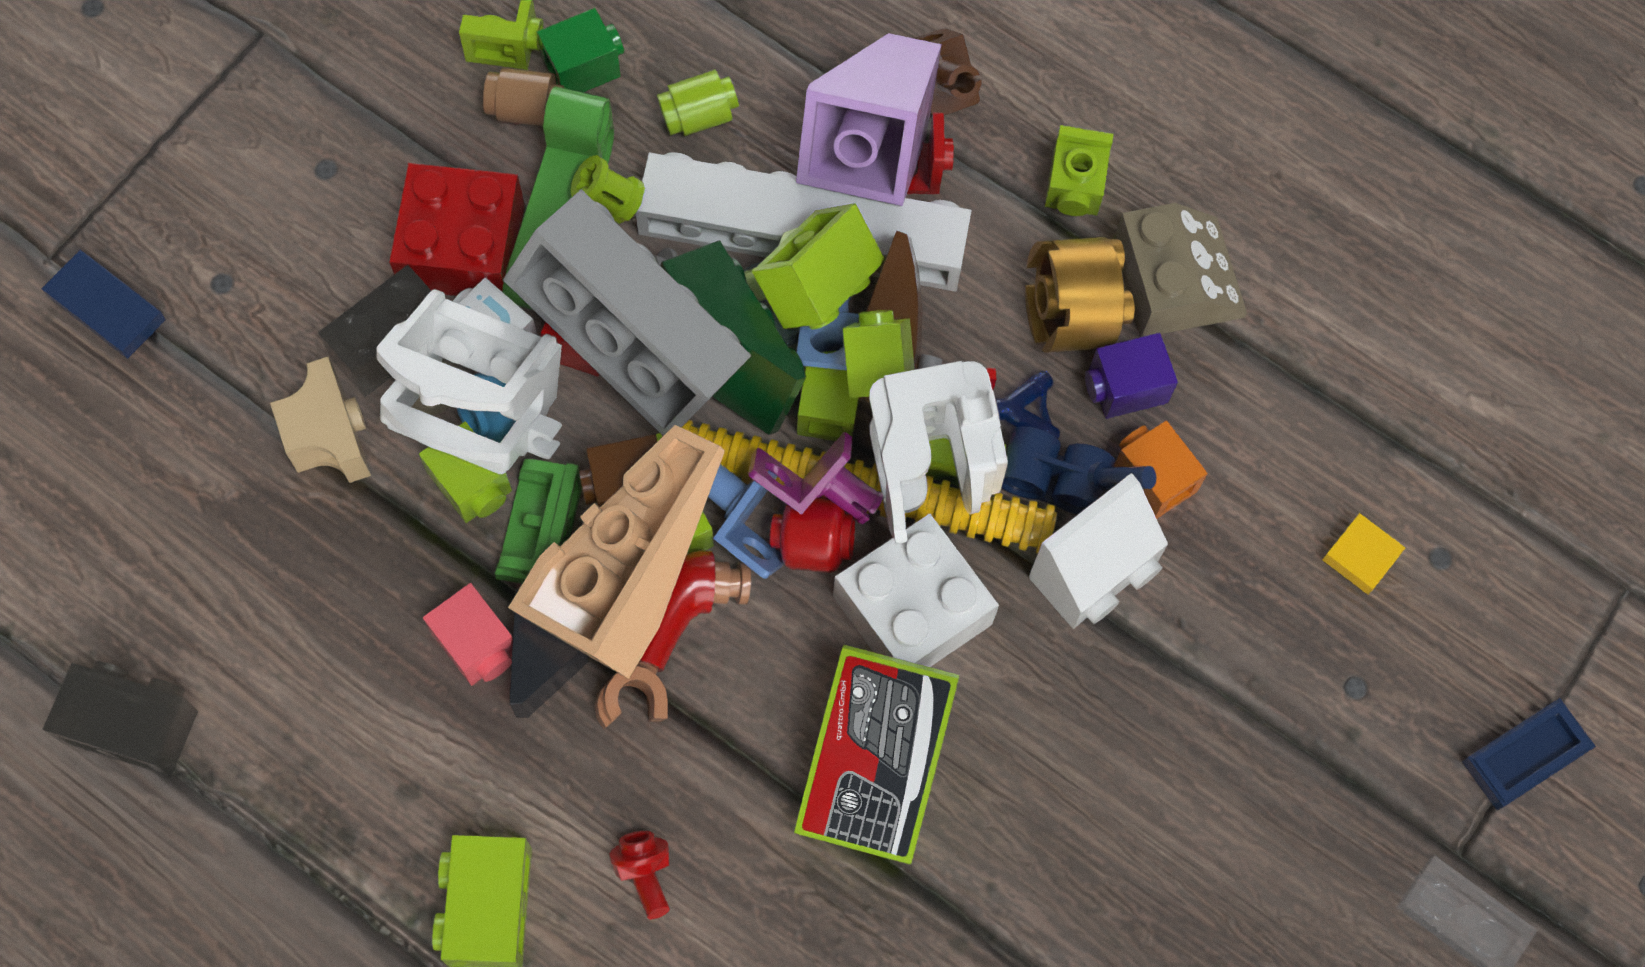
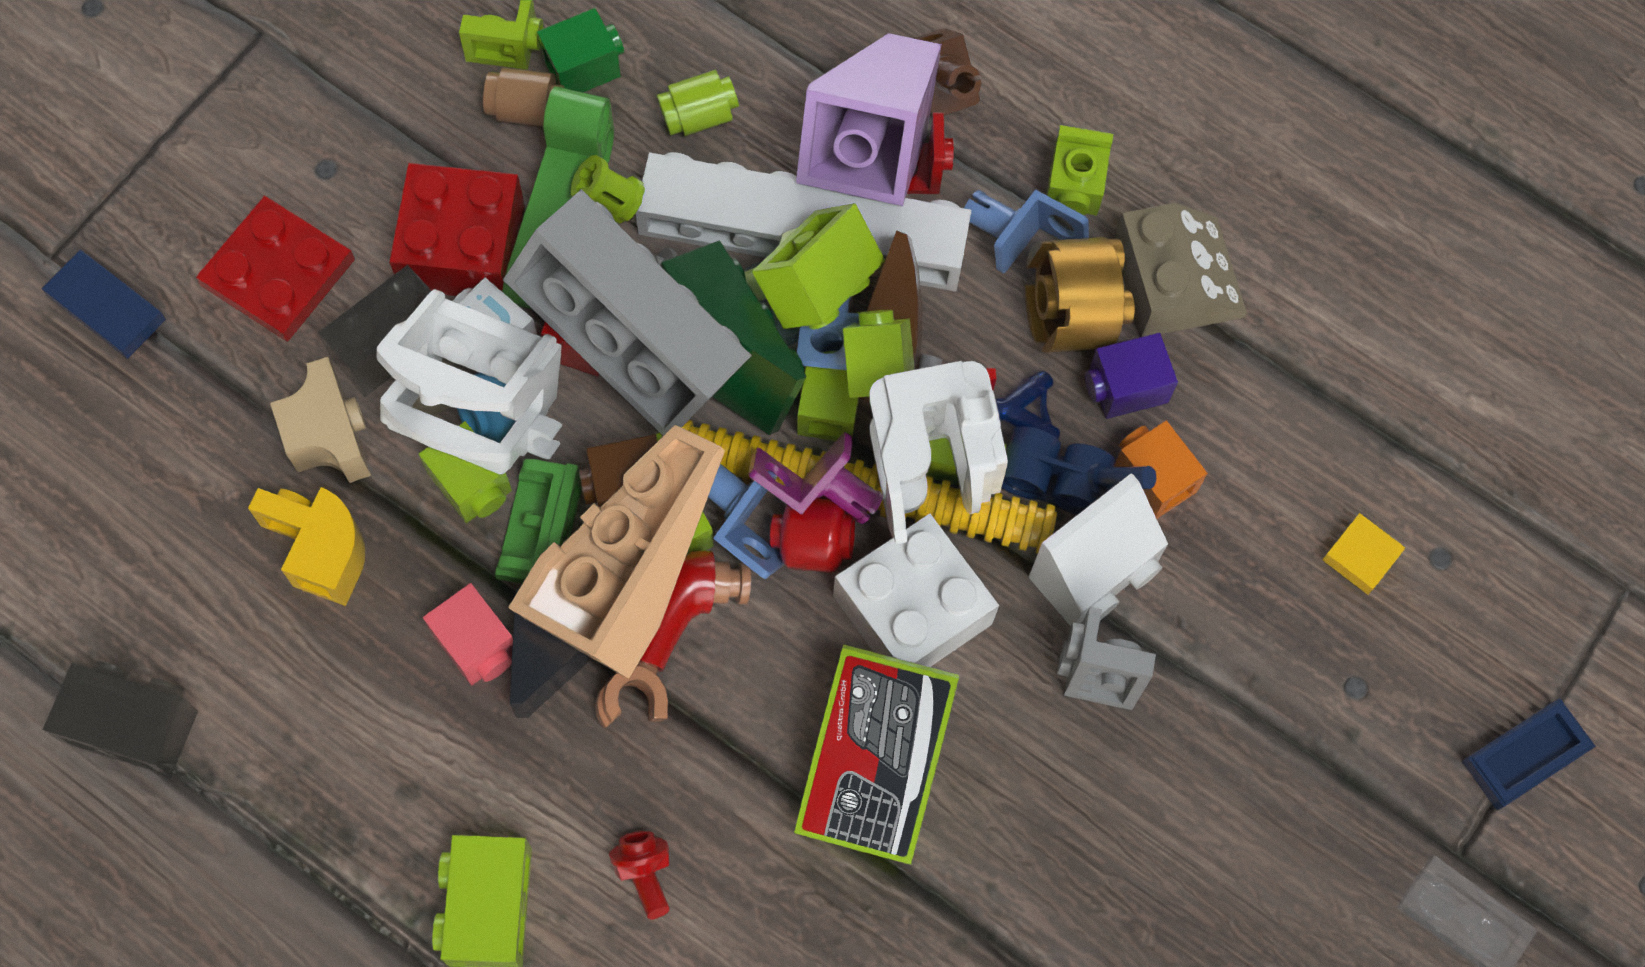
(275, 268): none -> red plate
(327, 541): none -> yellow brick
(1018, 227): none -> medium blue bracket
(1103, 672): none -> light grey bracket

